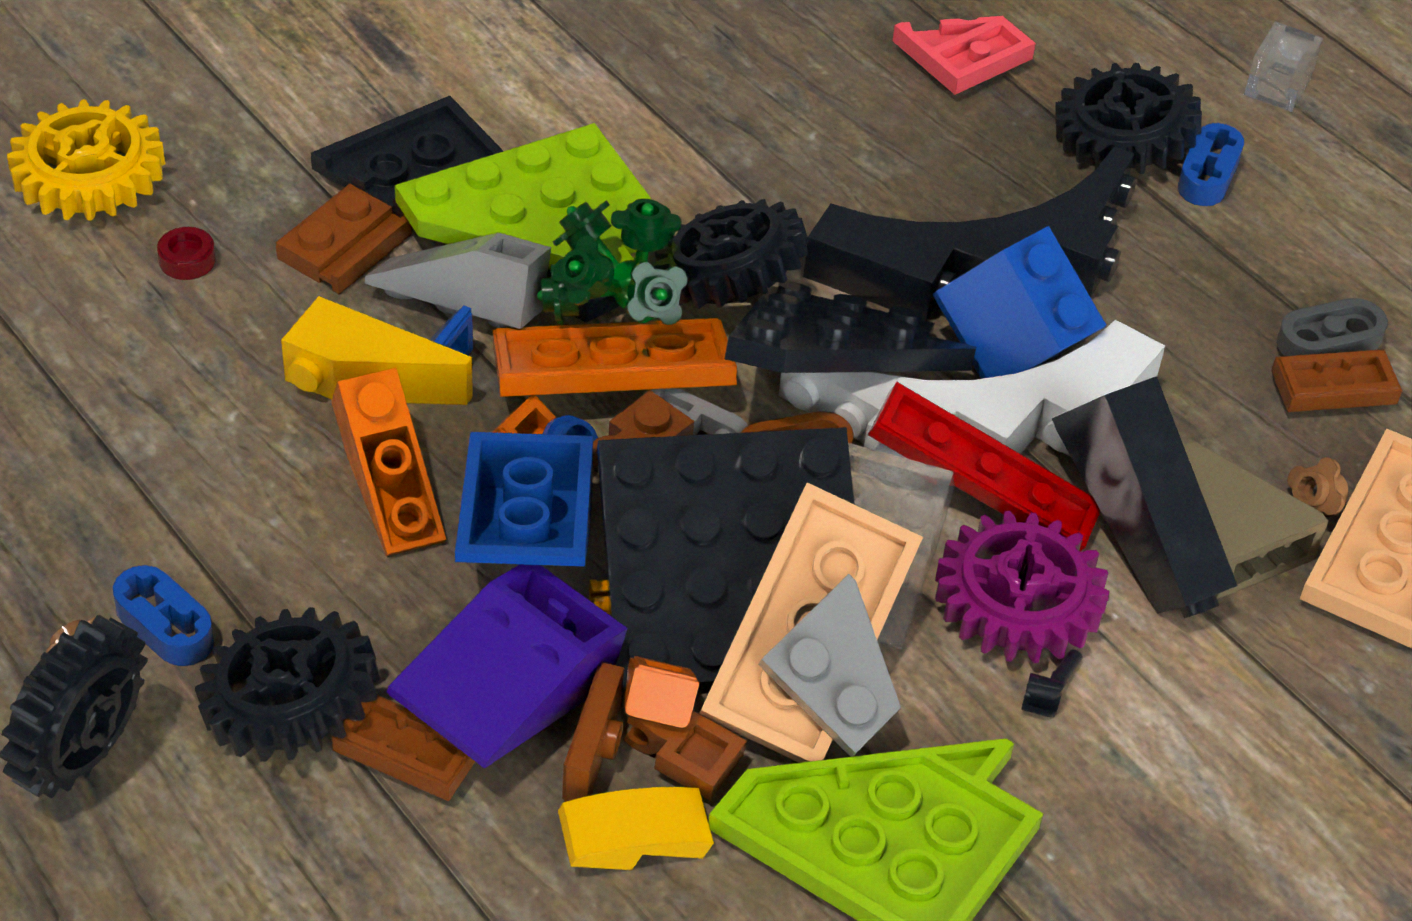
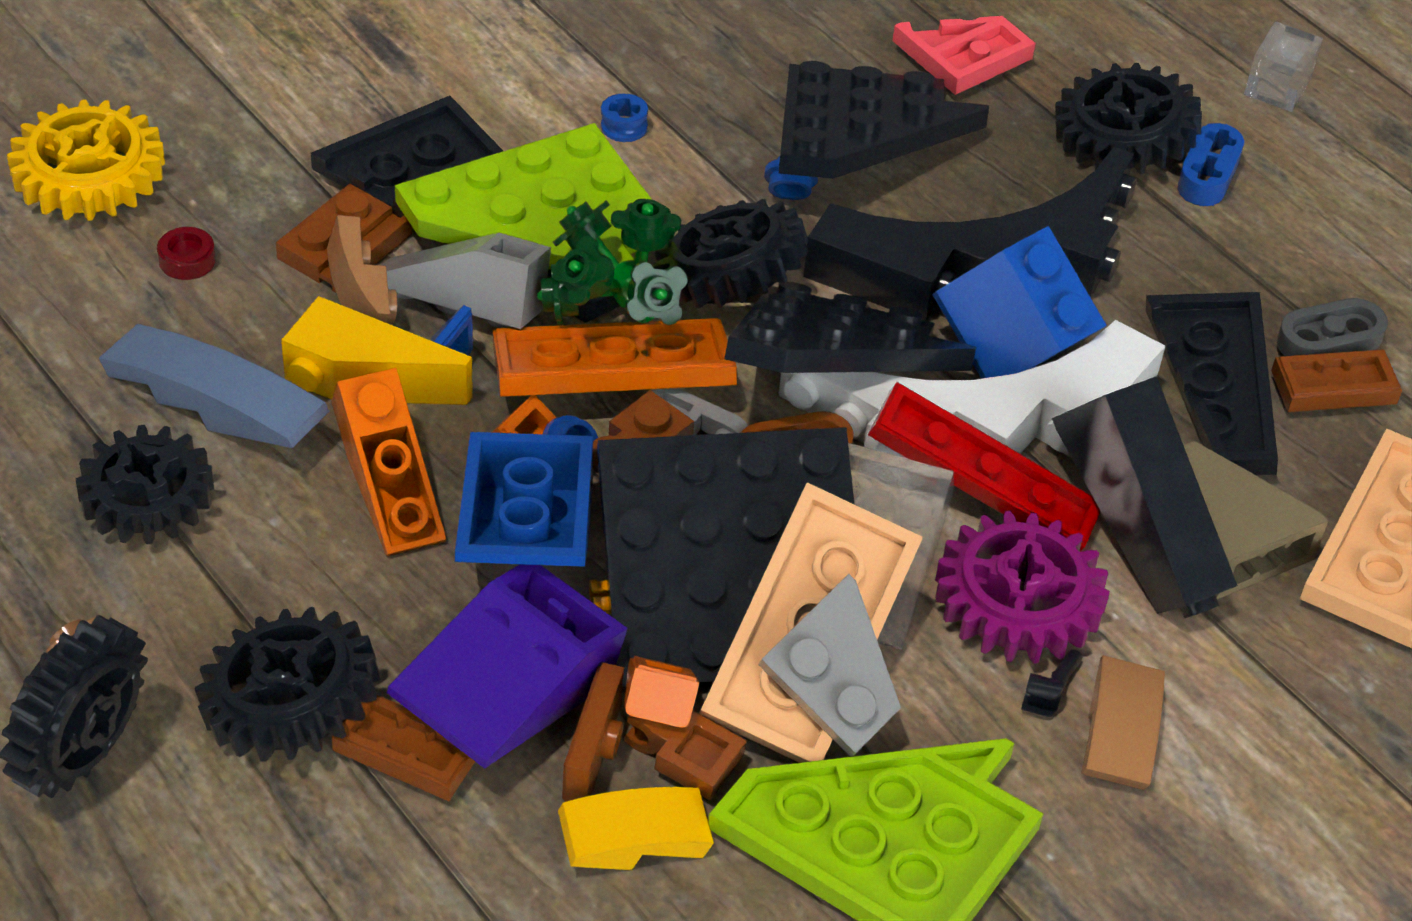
(145, 484): none -> black gear
(172, 607): blue beam -> none
(222, 387): none -> sand blue slope
(355, 280): none -> medium nougat slope
(621, 128): none -> blue bush
(788, 186): none -> blue plate
(865, 117): none -> black wing
(1124, 723): none -> medium nougat slope
(1221, 371): none -> black wing
(1331, 486): medium nougat plate -> none

